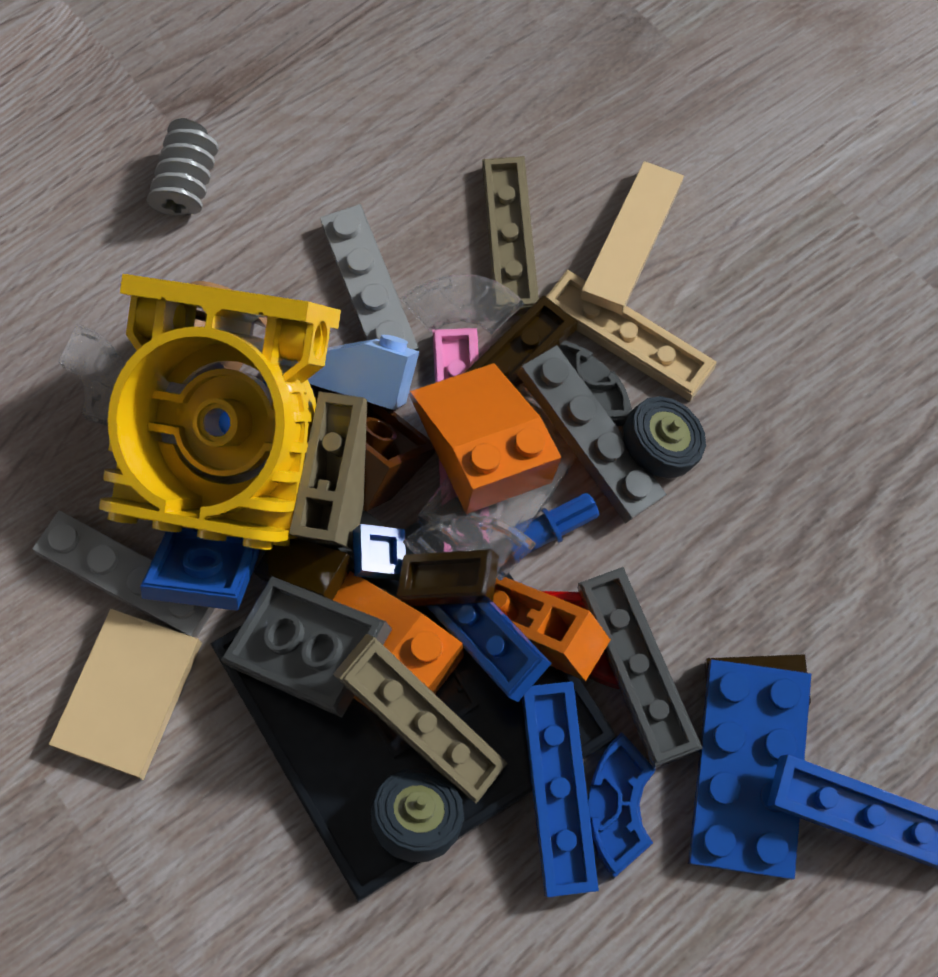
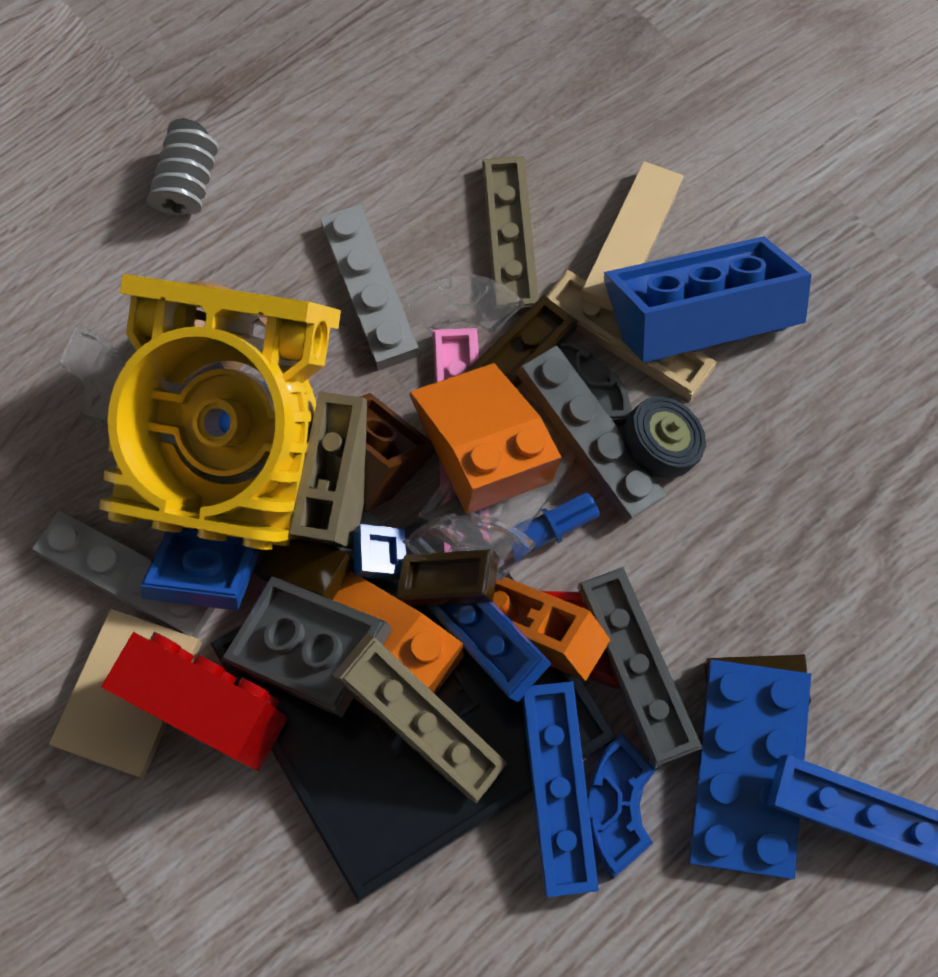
(197, 698): none -> red brick
(370, 369): light blue slope -> none
(417, 815): black wheel -> none
(707, 298): none -> blue slope

